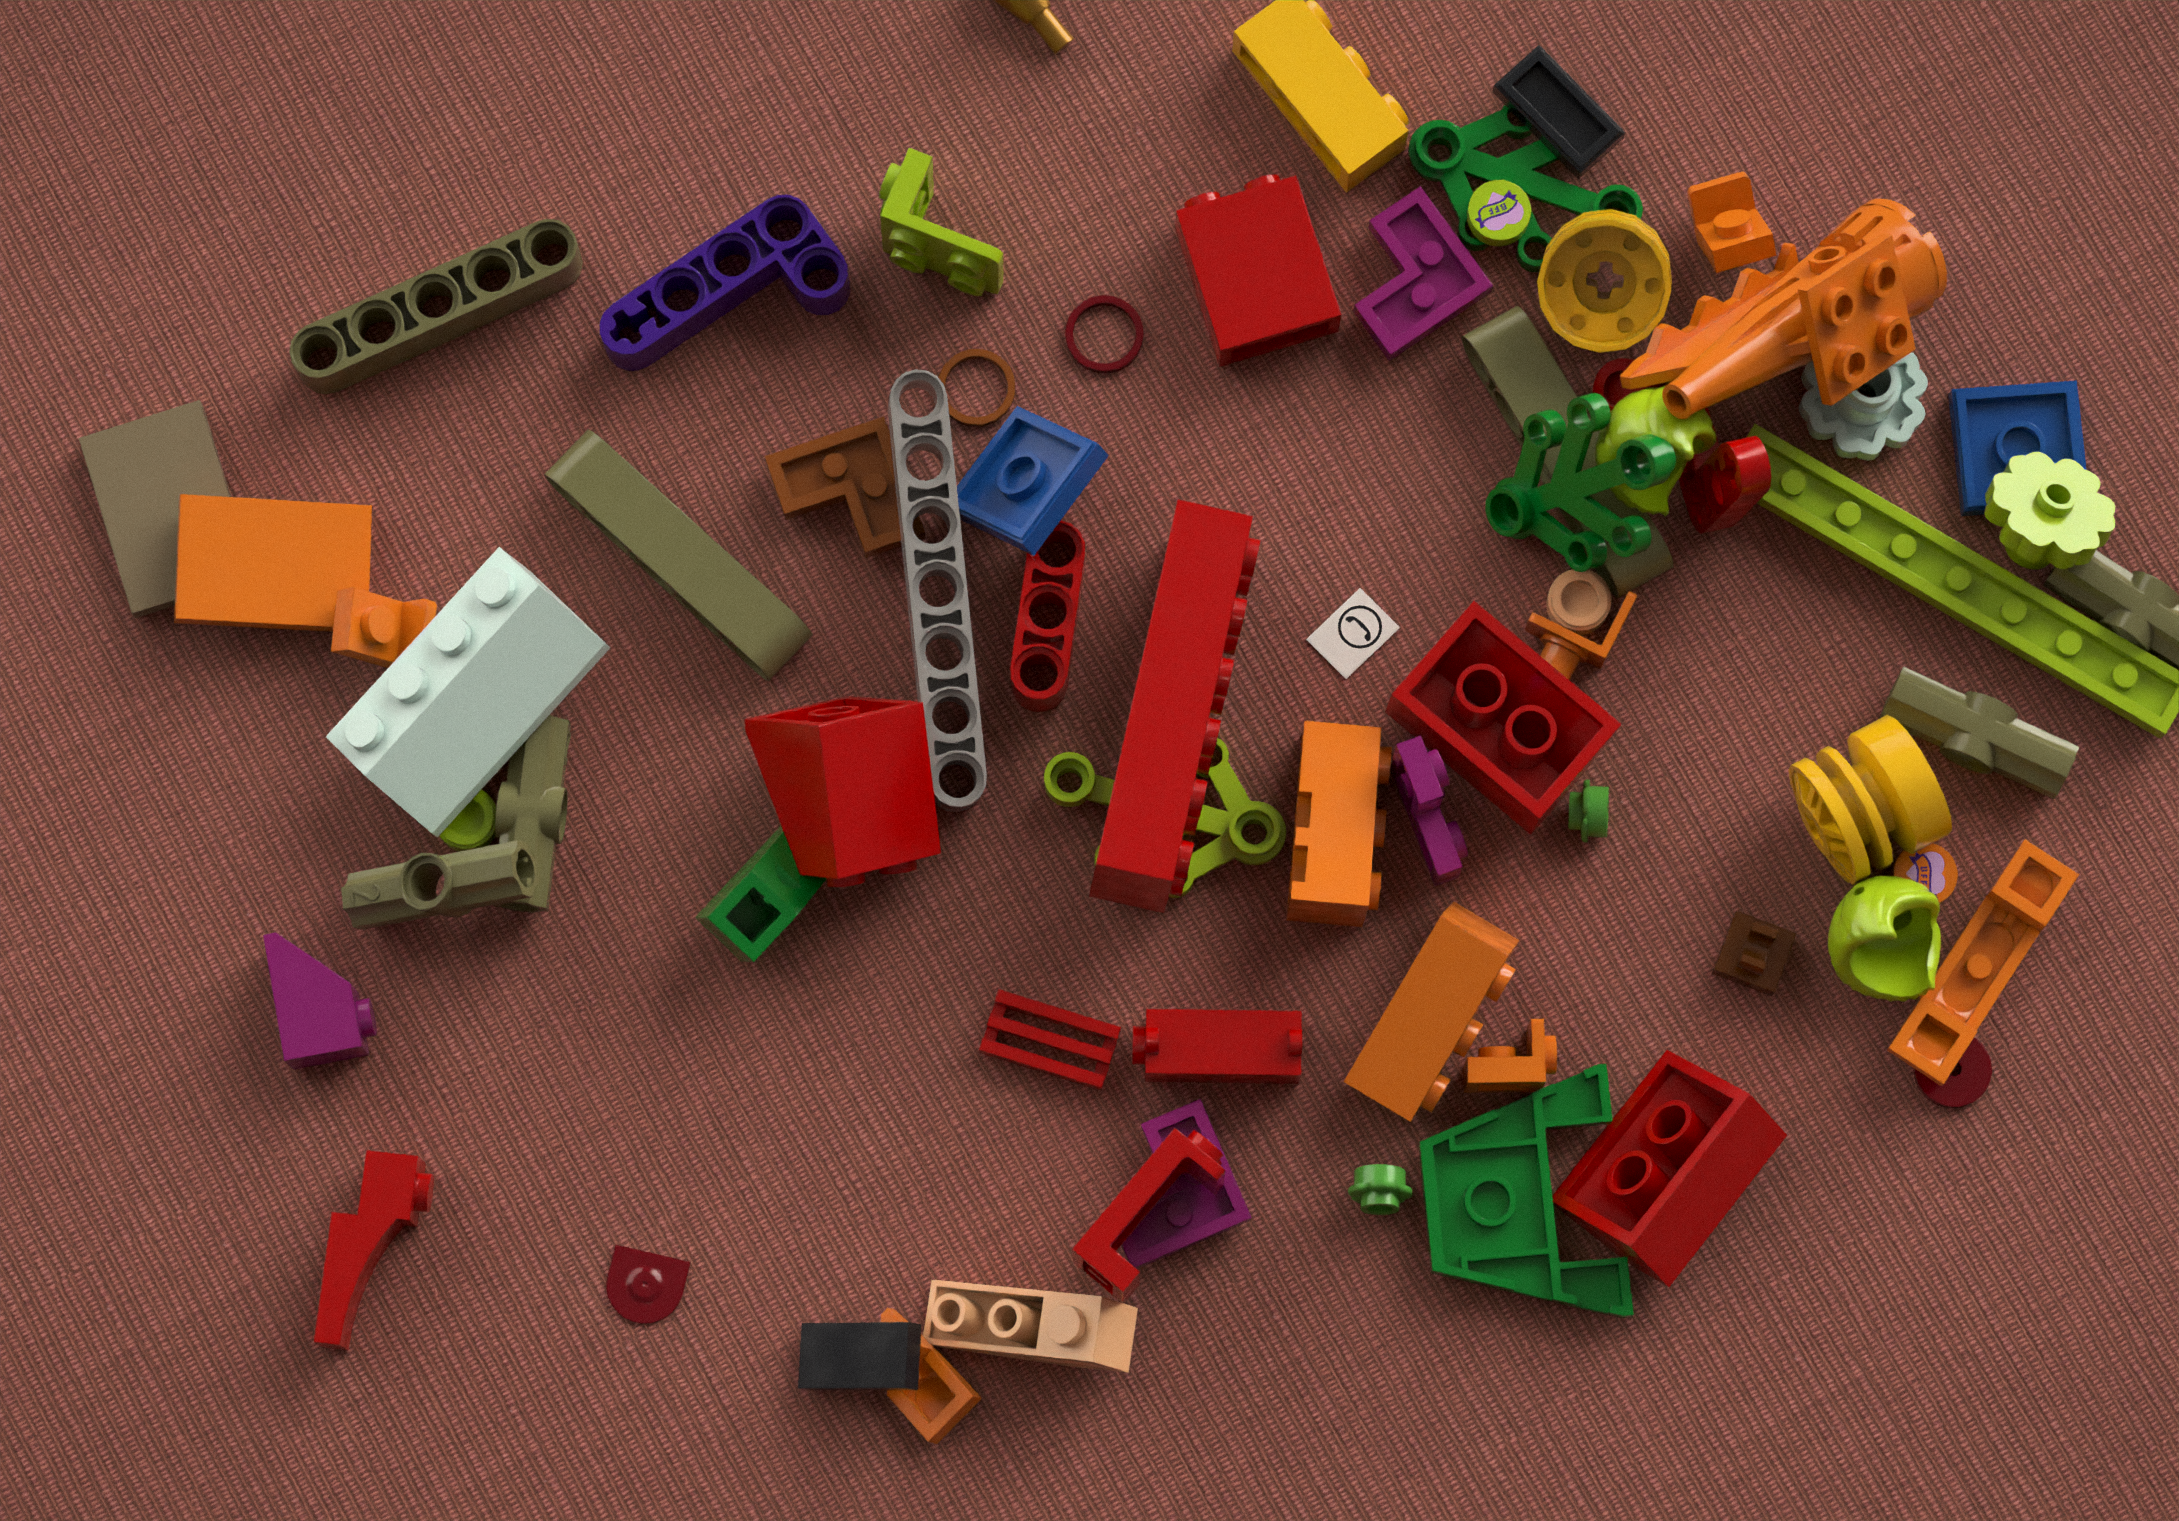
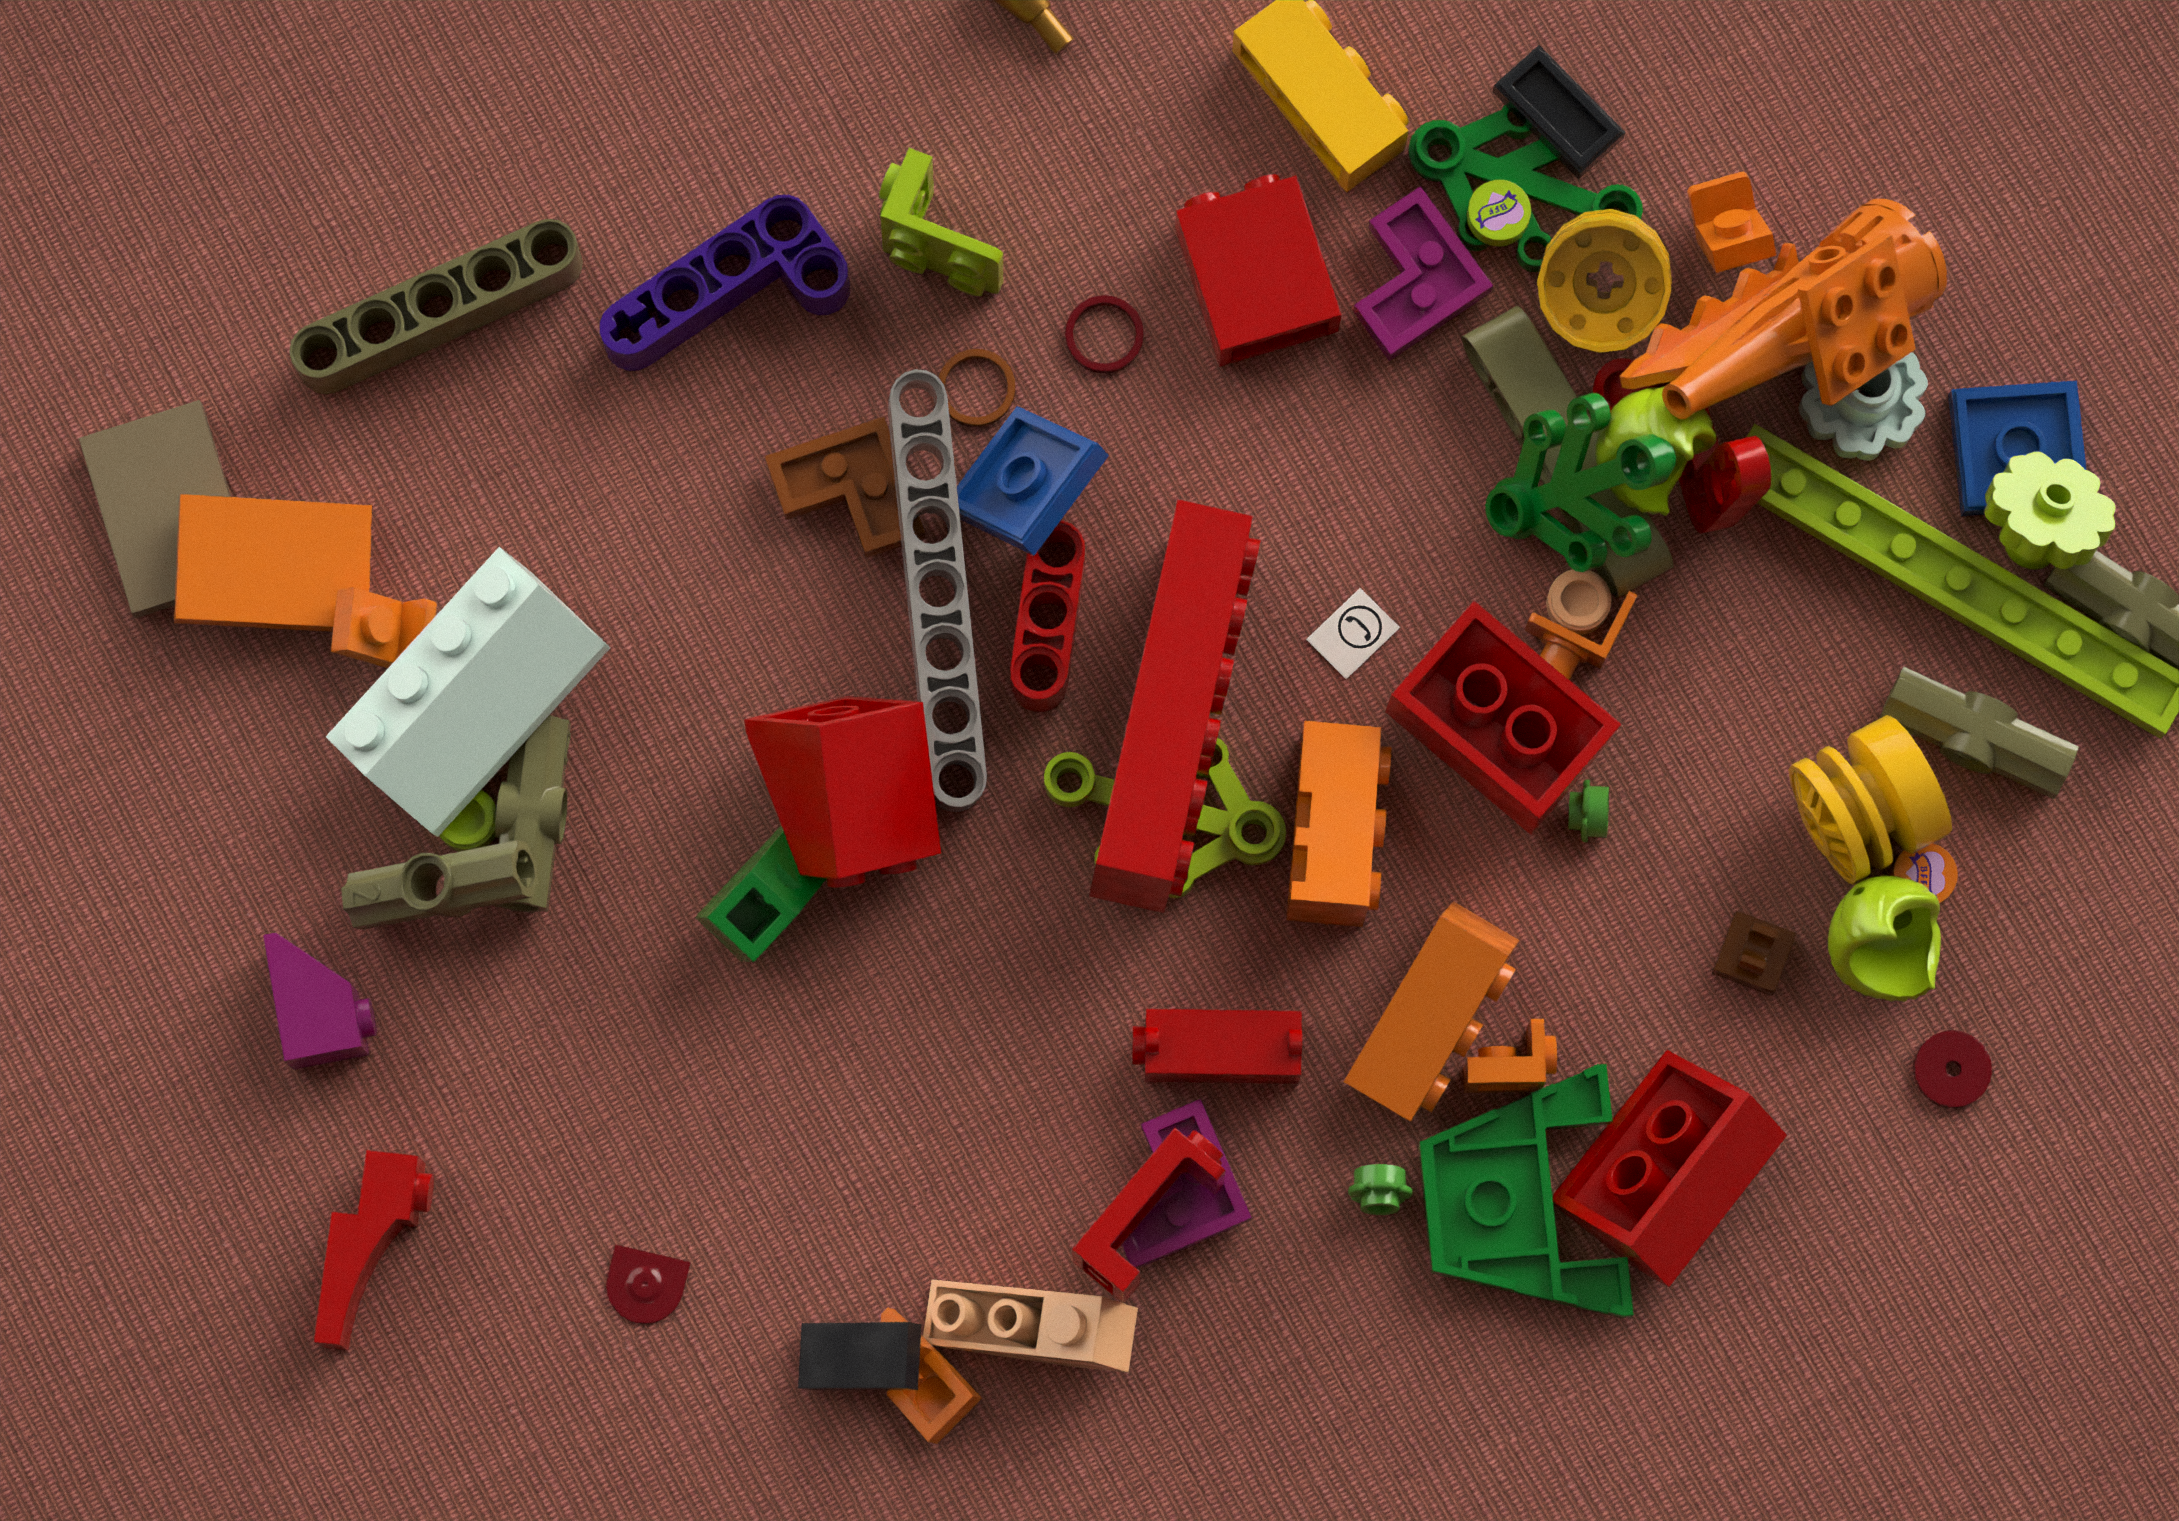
(678, 555): olive beam -> none
(997, 1022): red tile -> none
(1421, 784): magenta plate -> none
(1982, 962): orange slope -> none

